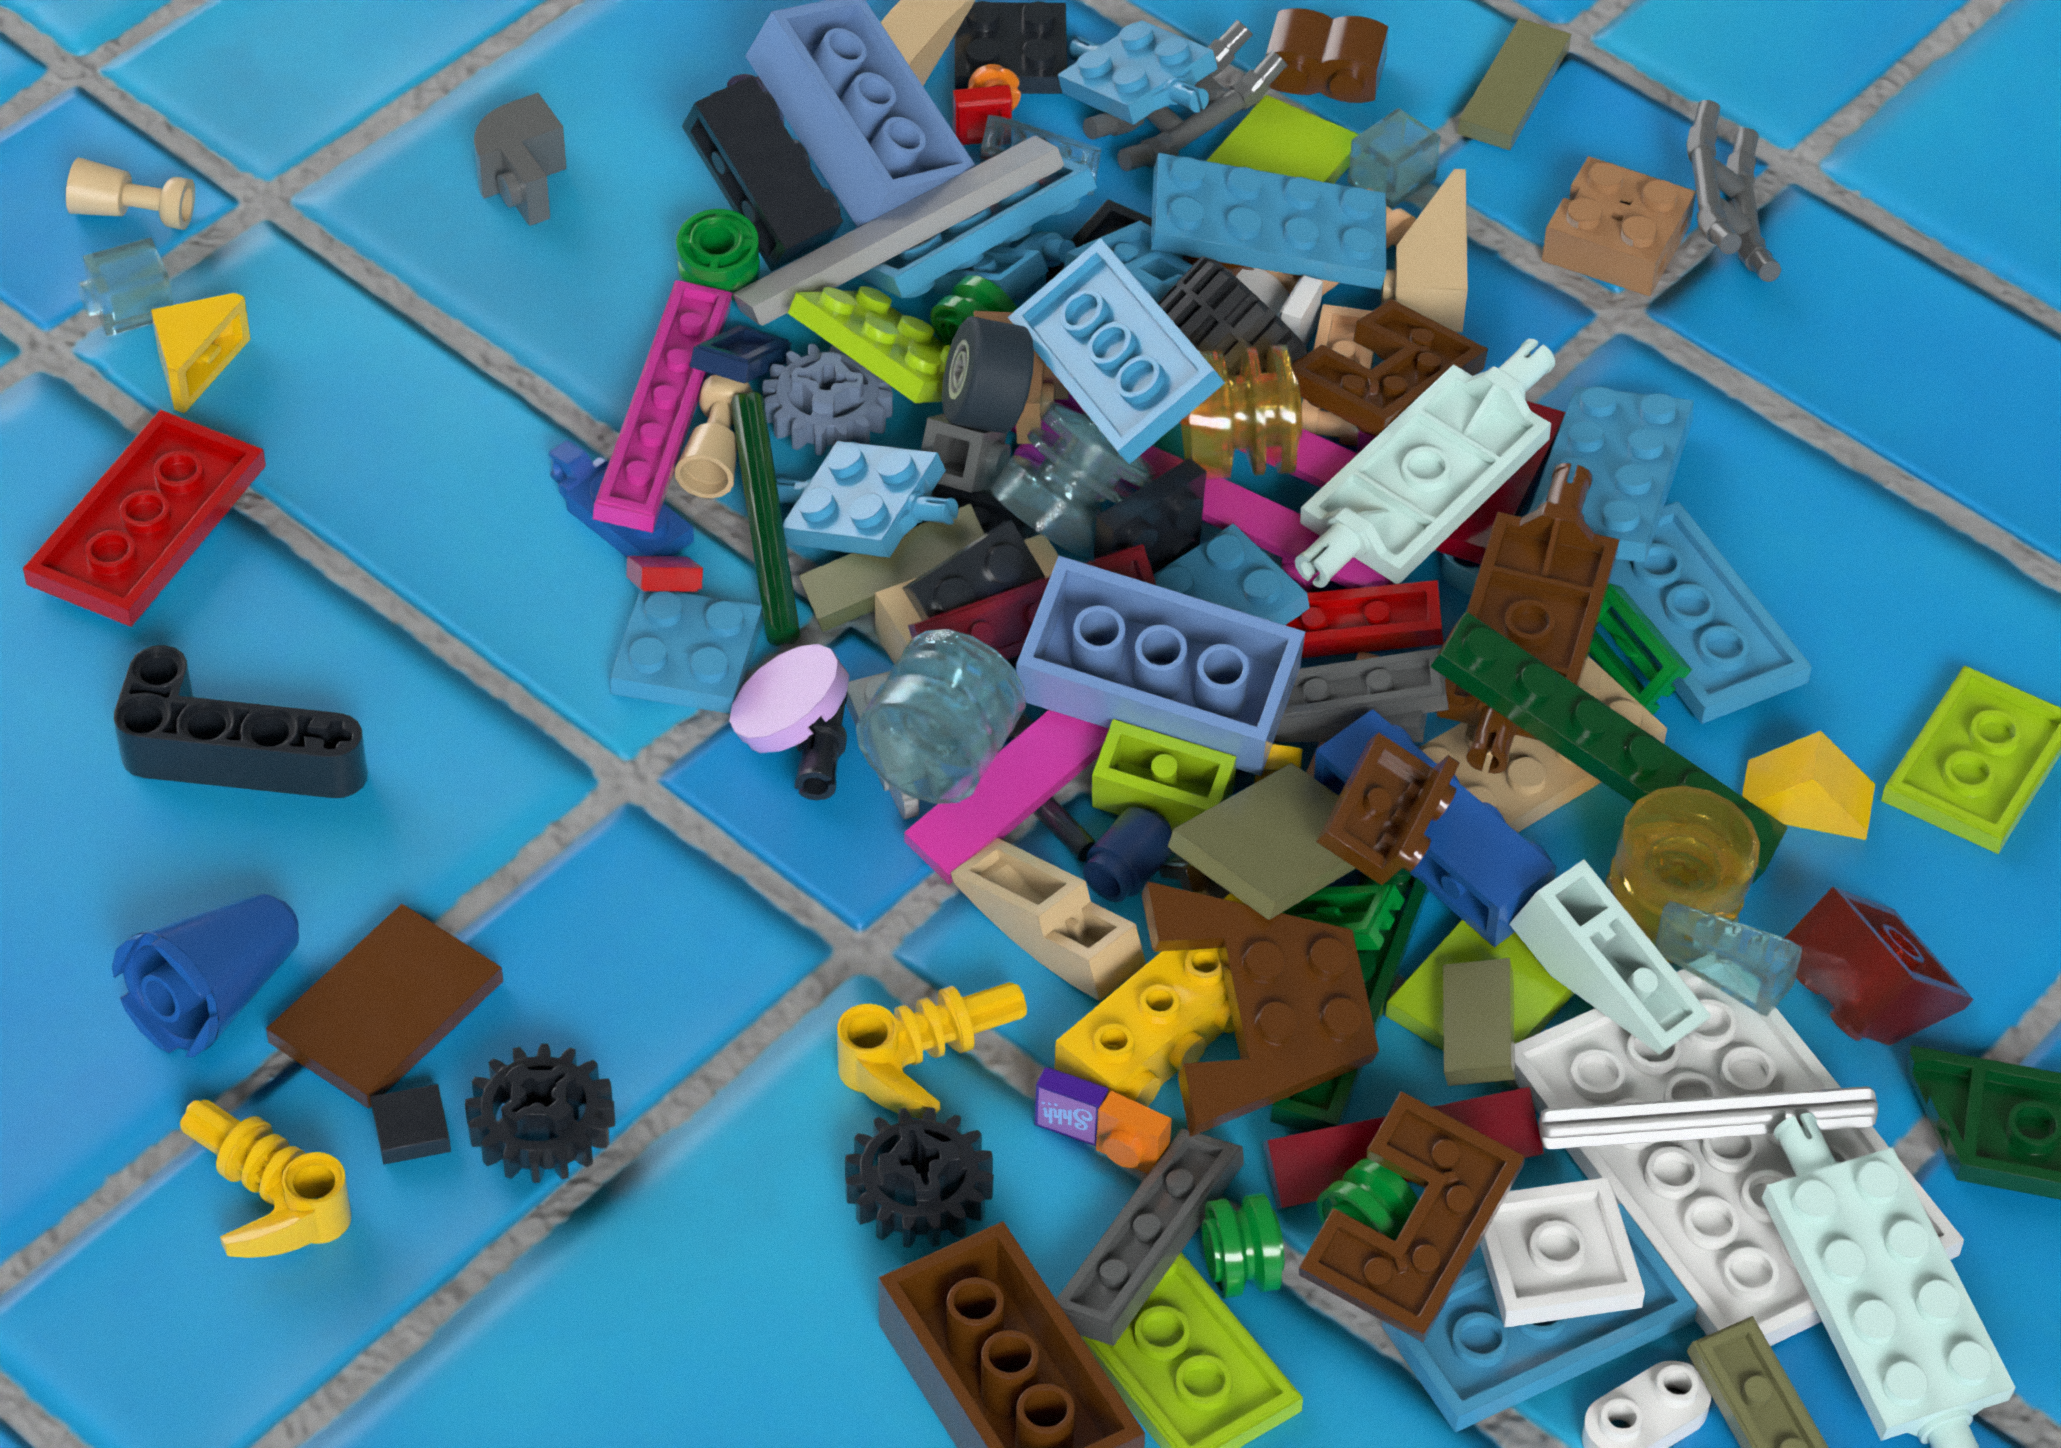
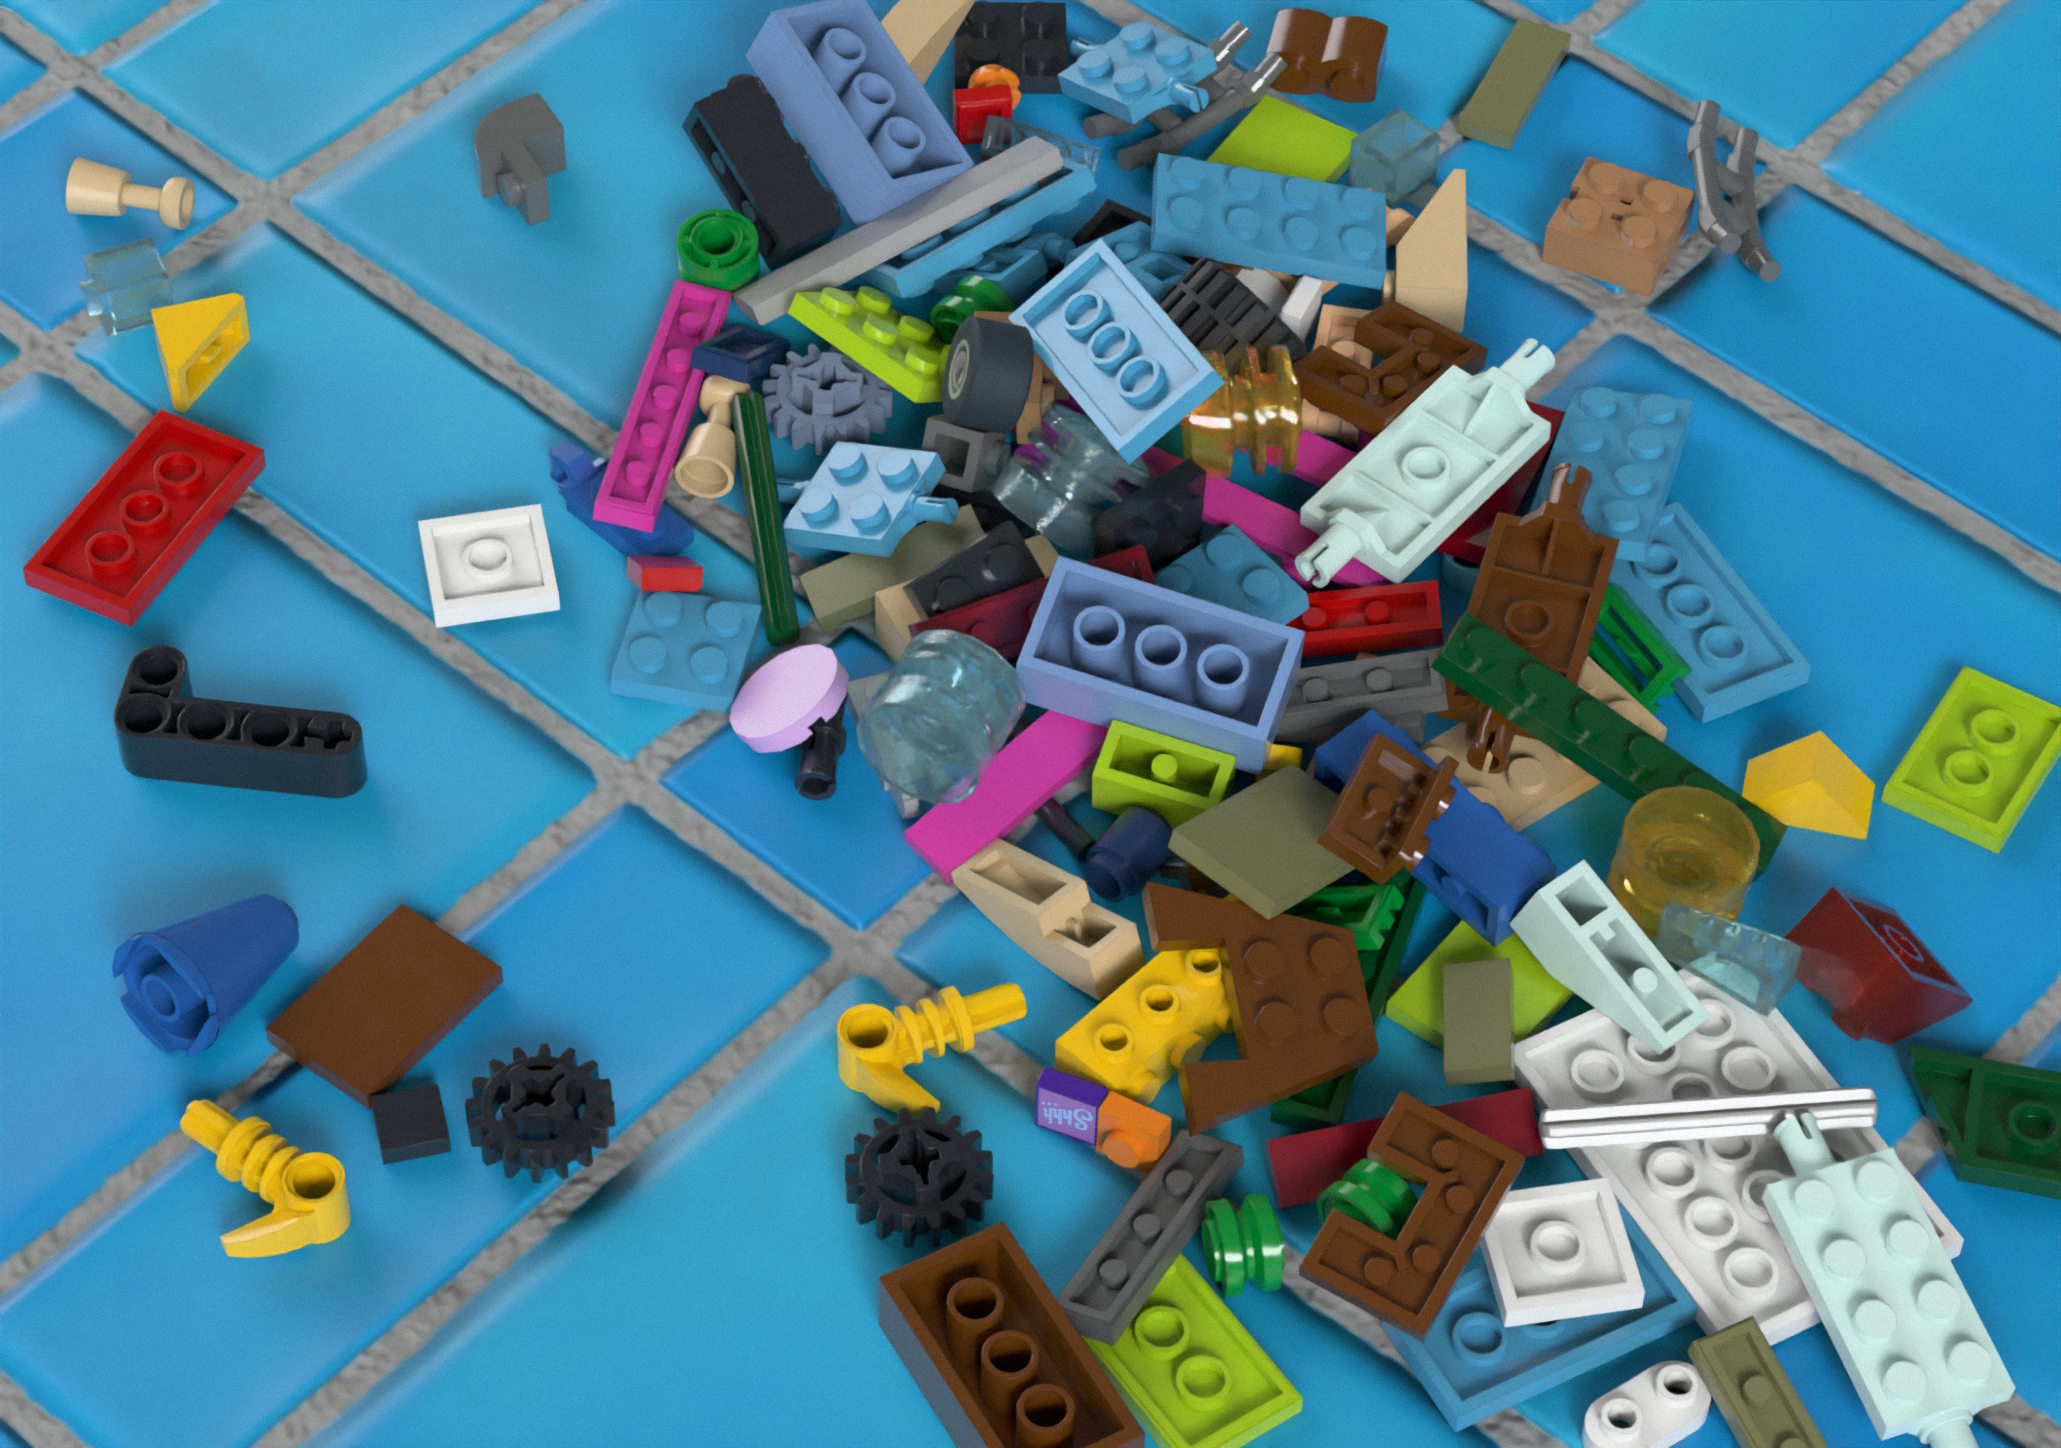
(488, 565): none -> white plate

